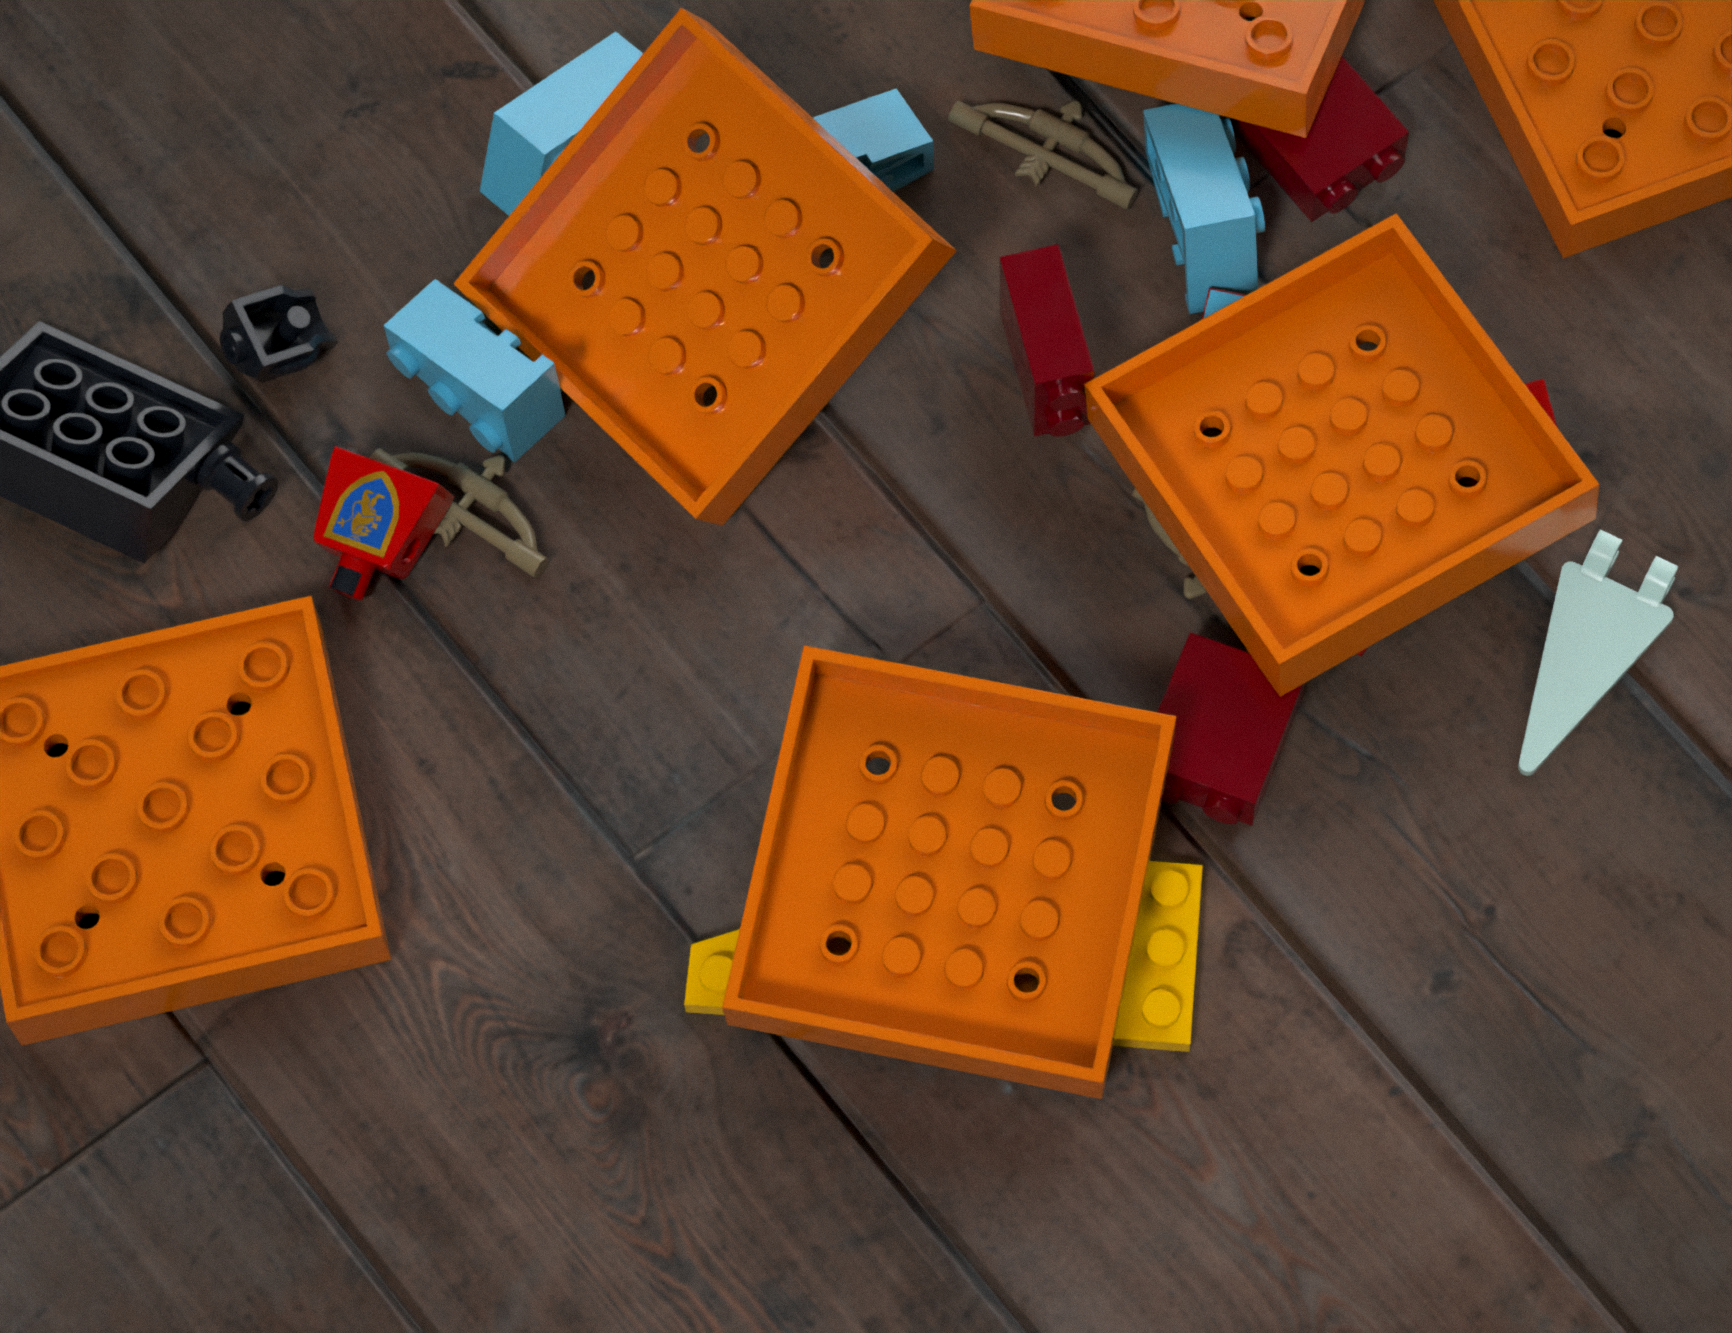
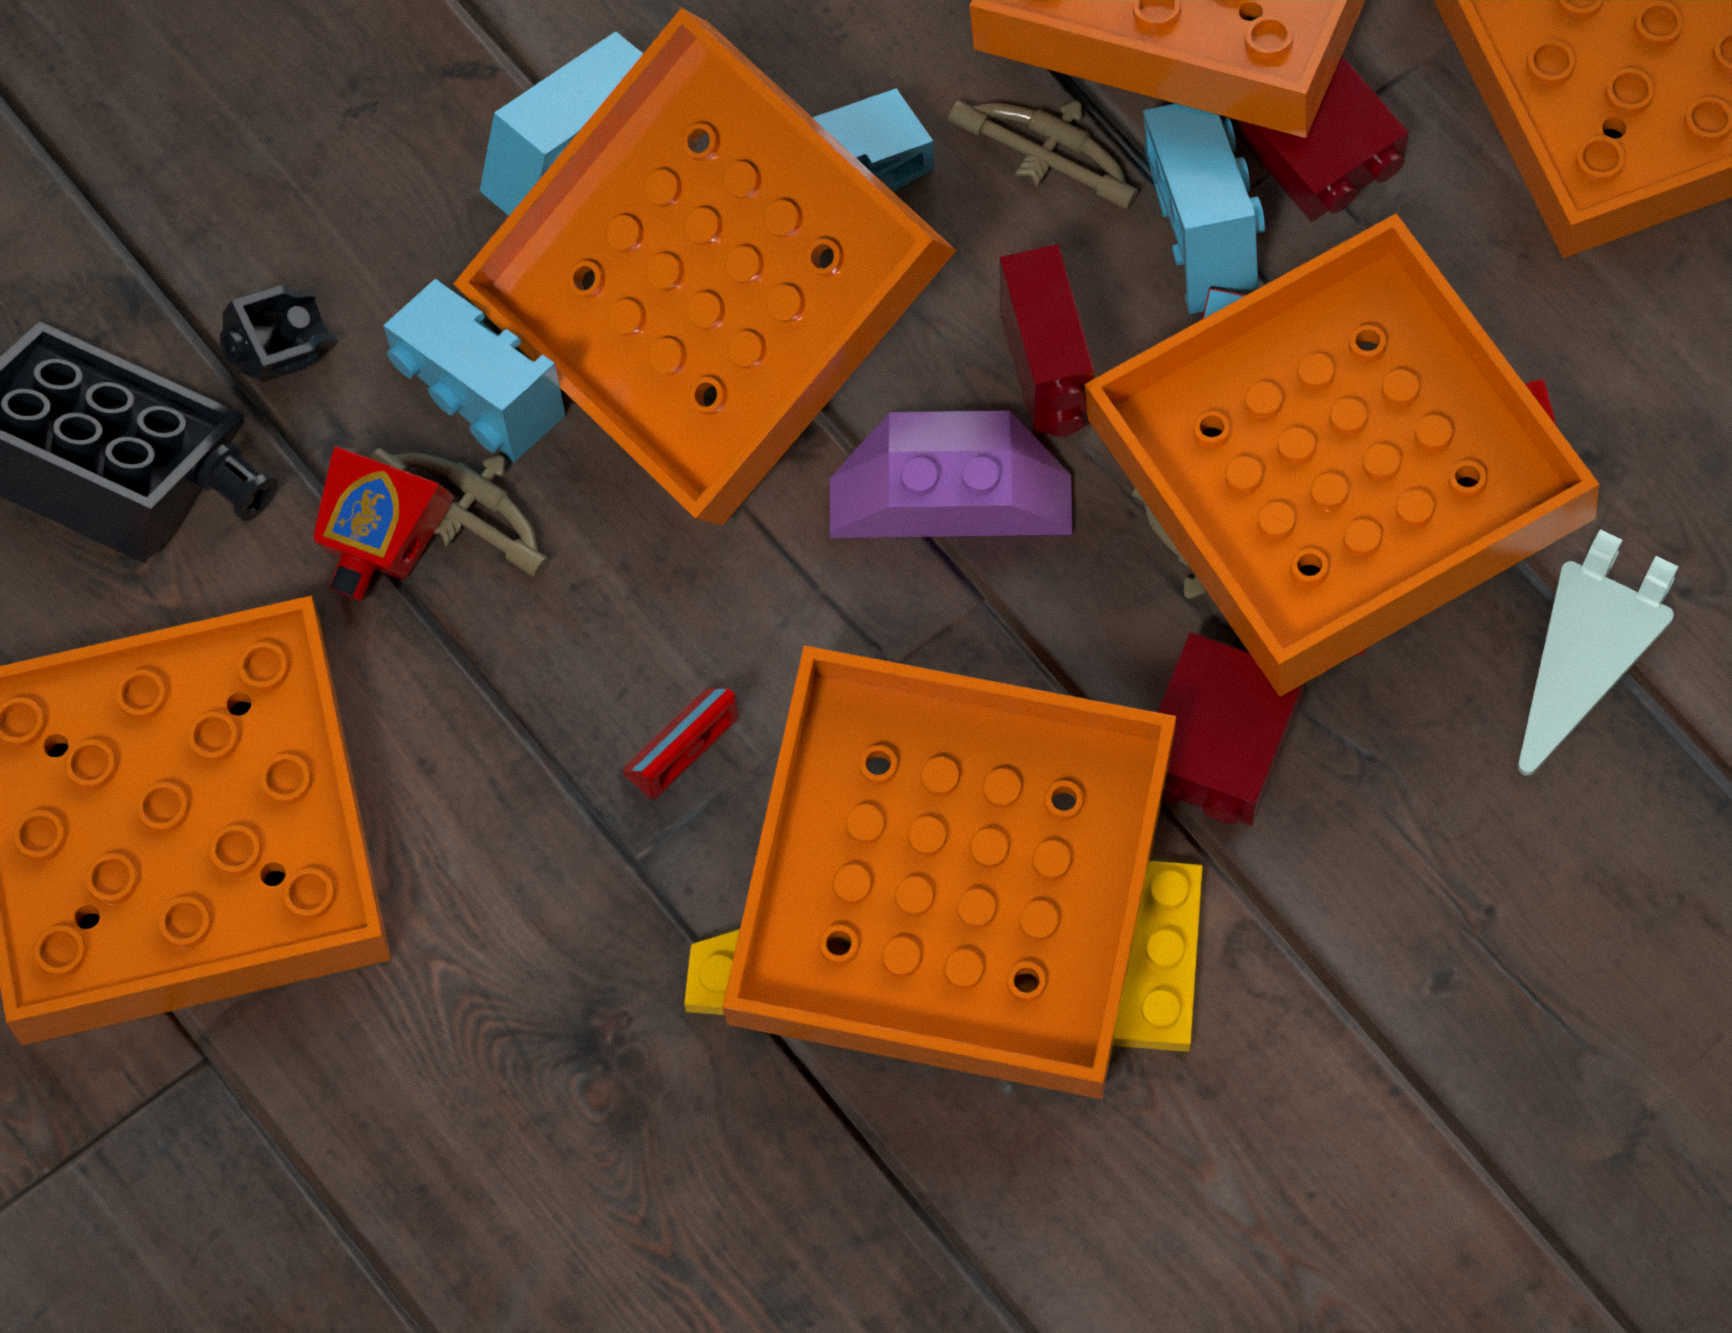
(682, 741): none -> red slope
(950, 479): none -> medium lavender wedge

